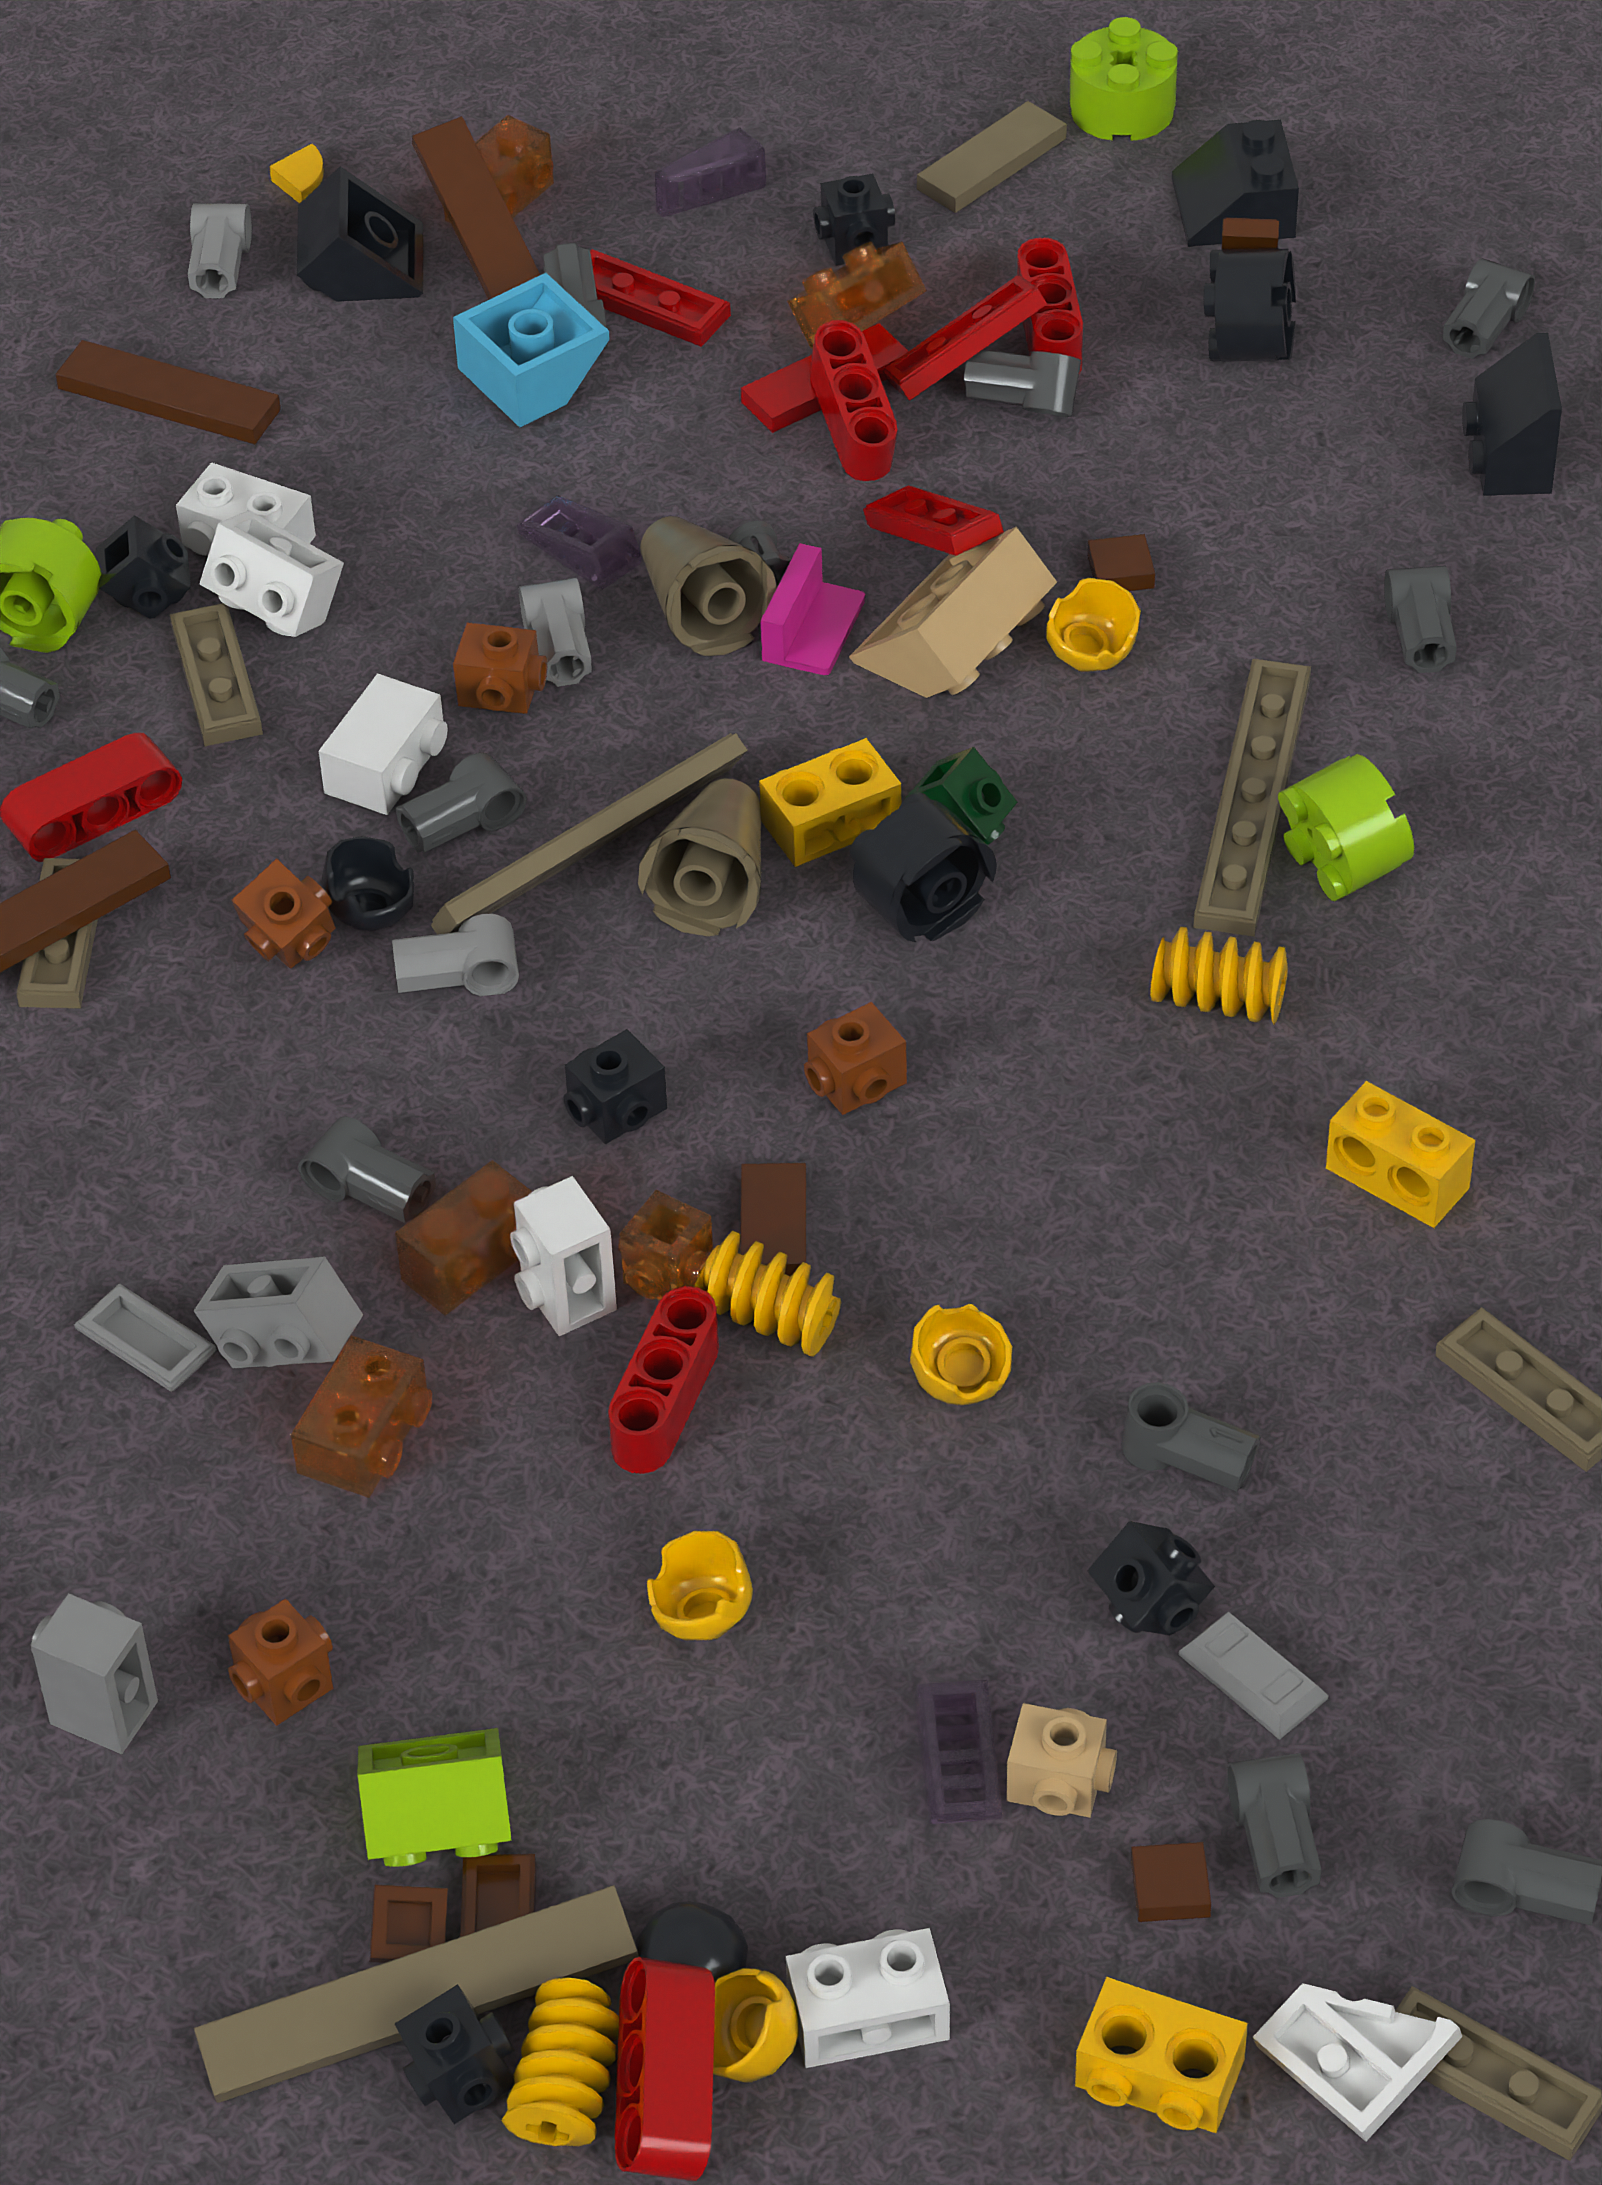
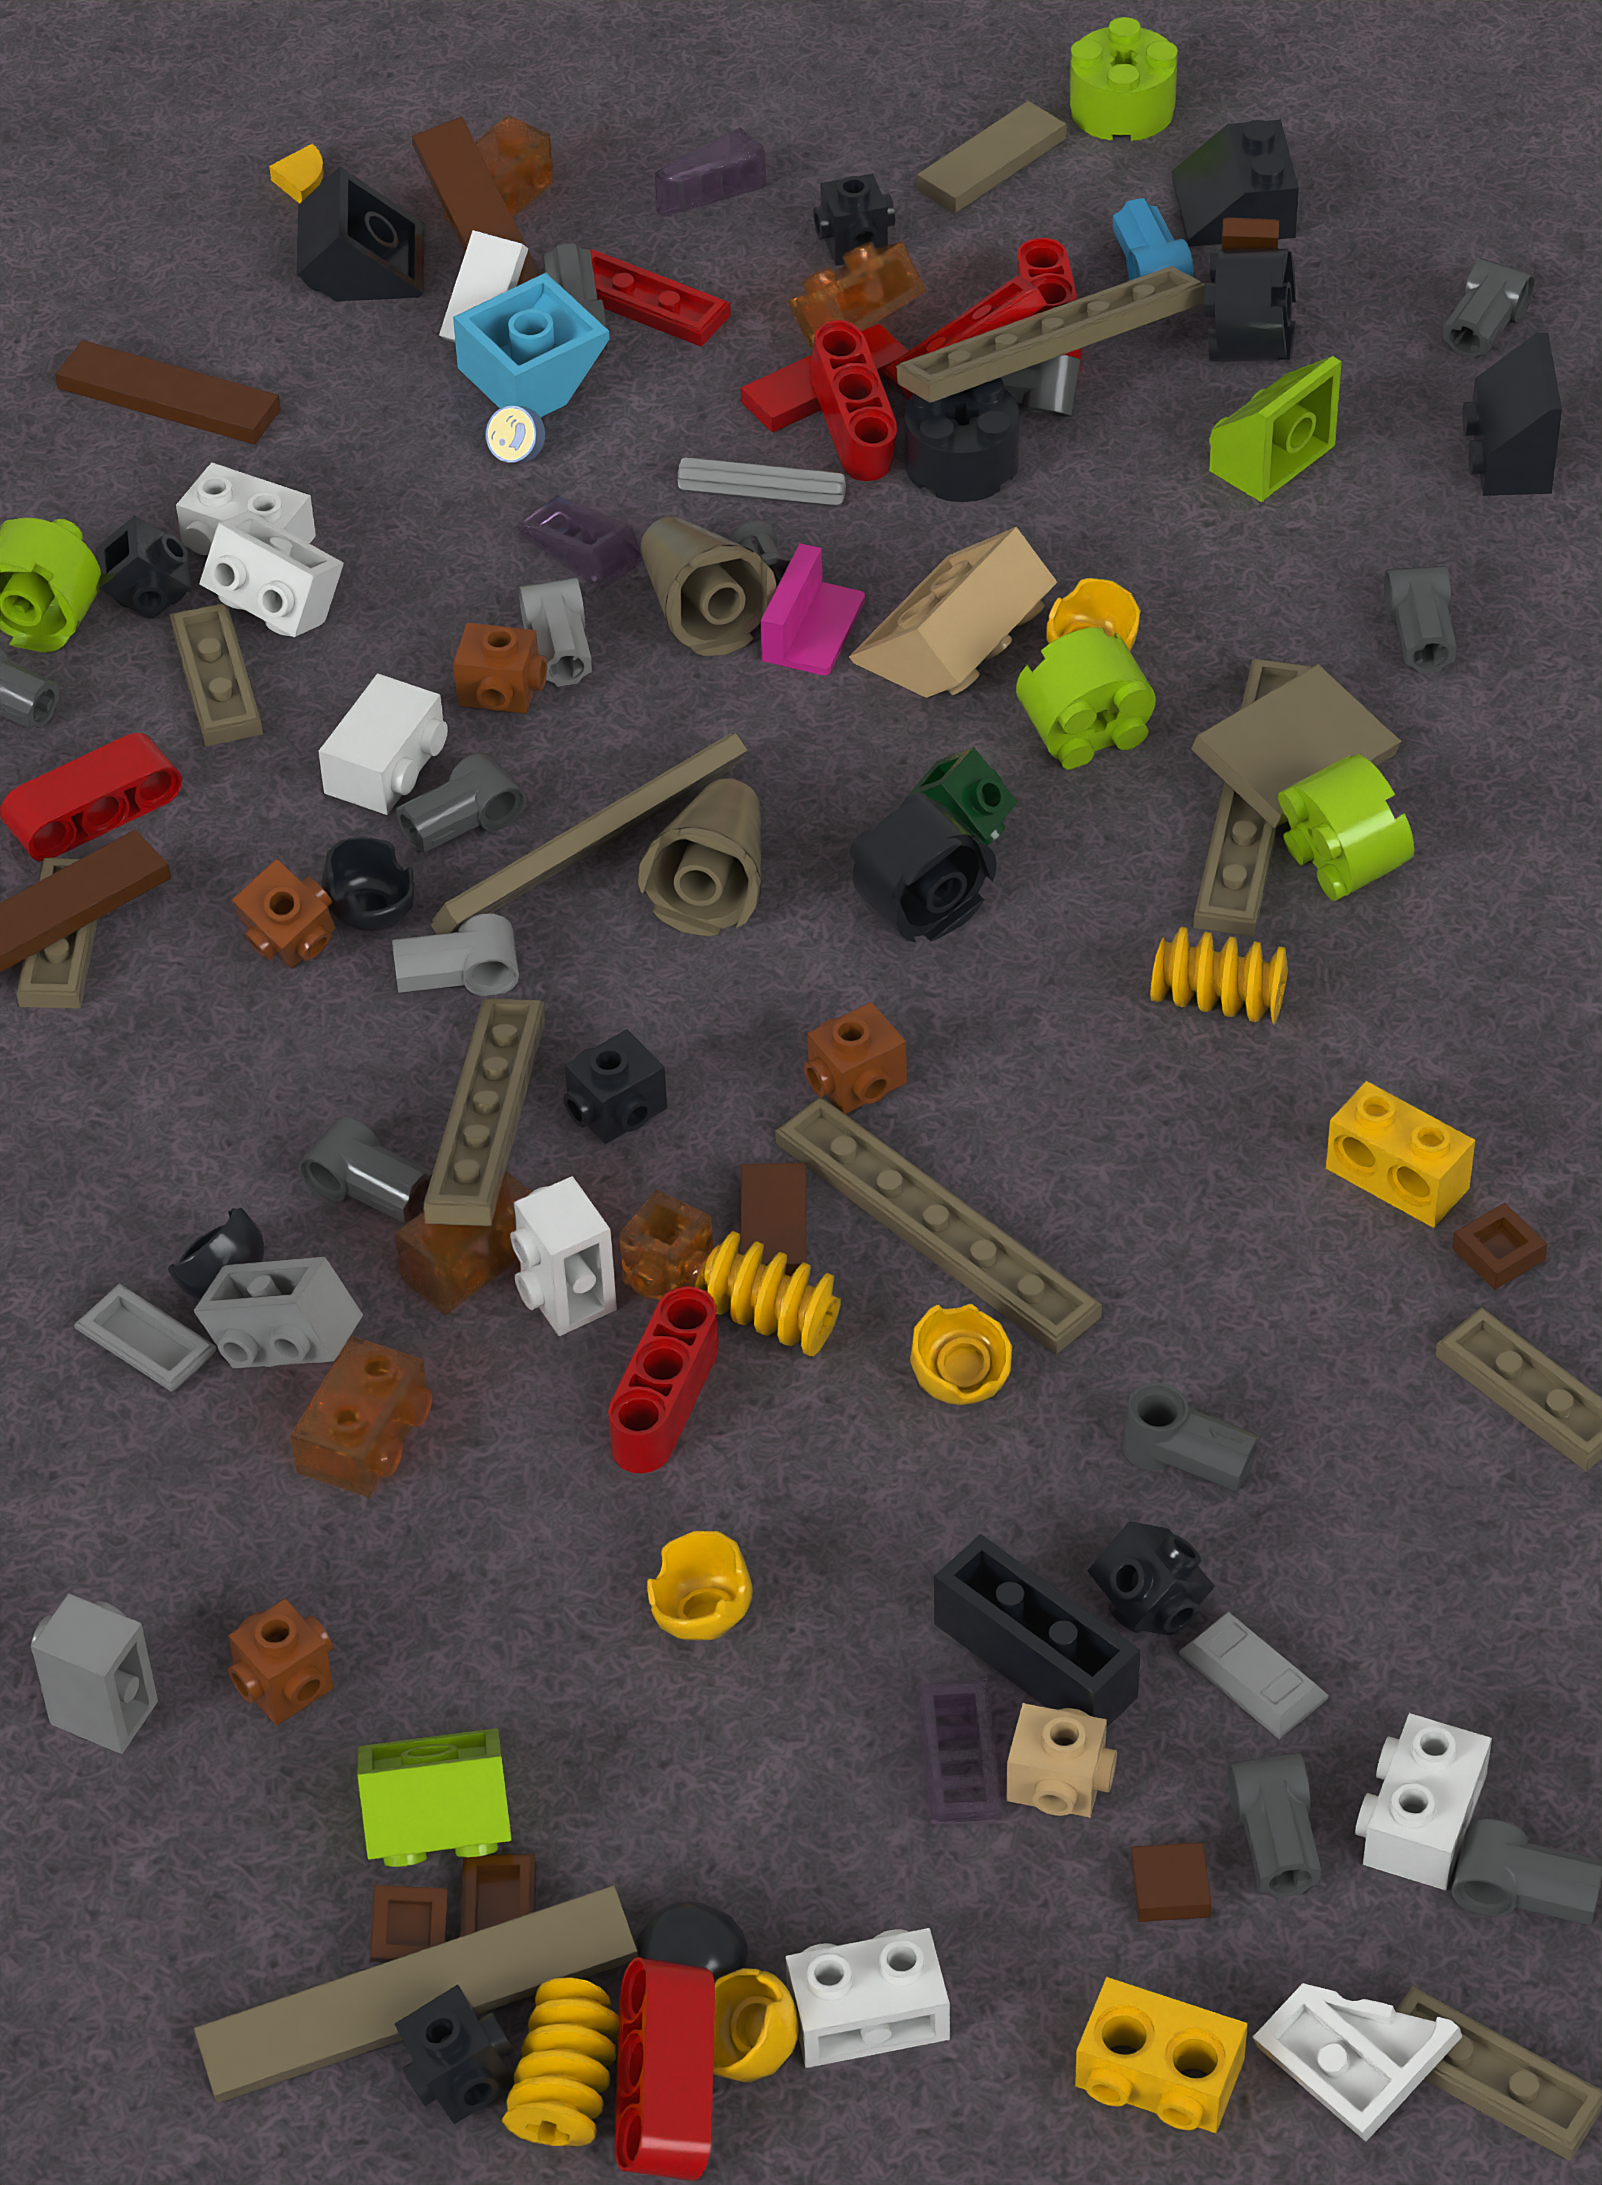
(218, 239): light grey piece -> none
(228, 1244): none -> black hair
(485, 1113): none -> dark tan tile
(487, 270): none -> white tile
(515, 434): none -> tile
(761, 481): none -> light grey axle
(828, 801): yellow brick -> none
(933, 520): red tile -> none
(939, 1225): none -> dark tan tile
(963, 442): none -> black brick
(1034, 1633): none -> black brick
(1050, 334): none -> dark tan tile
(1086, 696): none -> lime brick
(1122, 561): reddish brown tile -> none
(1148, 241): none -> dark azure piece
(1278, 430): none -> lime slope
(1290, 738): none -> dark tan tile
(1425, 1800): none -> white brick
(1499, 1246): none -> reddish brown plate

